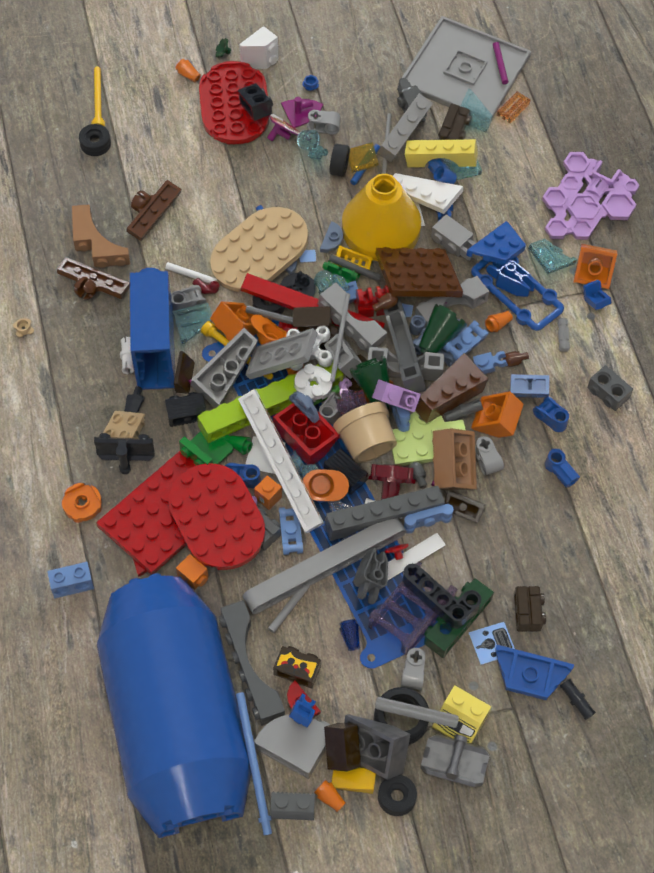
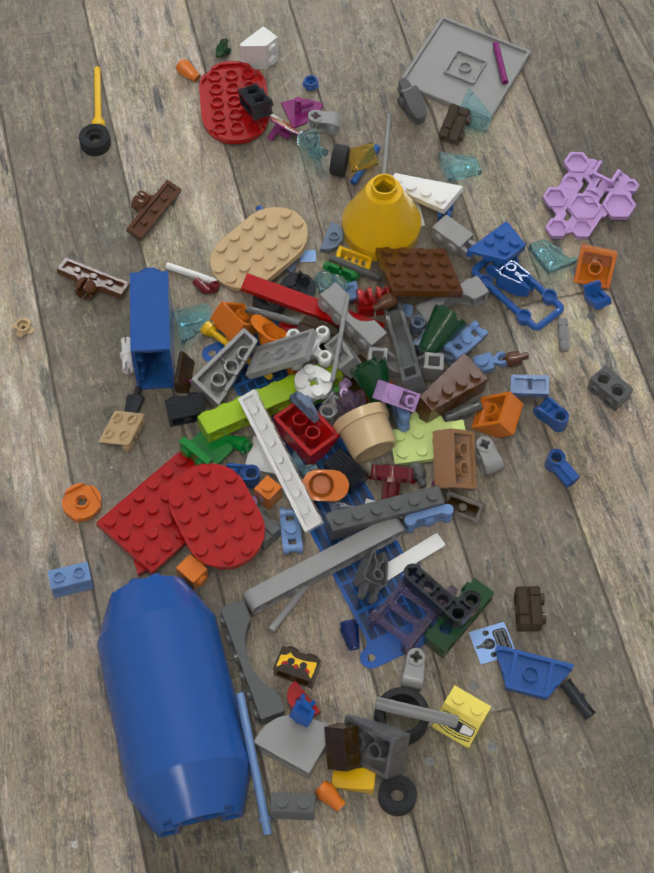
(88, 238): medium nougat arch -> none
(124, 449): black shield -> none
(187, 298): light grey piece -> none
(312, 316): dark brown slope -> none
(397, 550): red plant -> none
(404, 127): light grey arch -> none
(441, 171): blue piece -> none
(455, 760): flat silver shield -> none
(461, 152): light yellow arch -> none
(498, 321): orange cone -> none
(506, 115): clear orange tile -> none

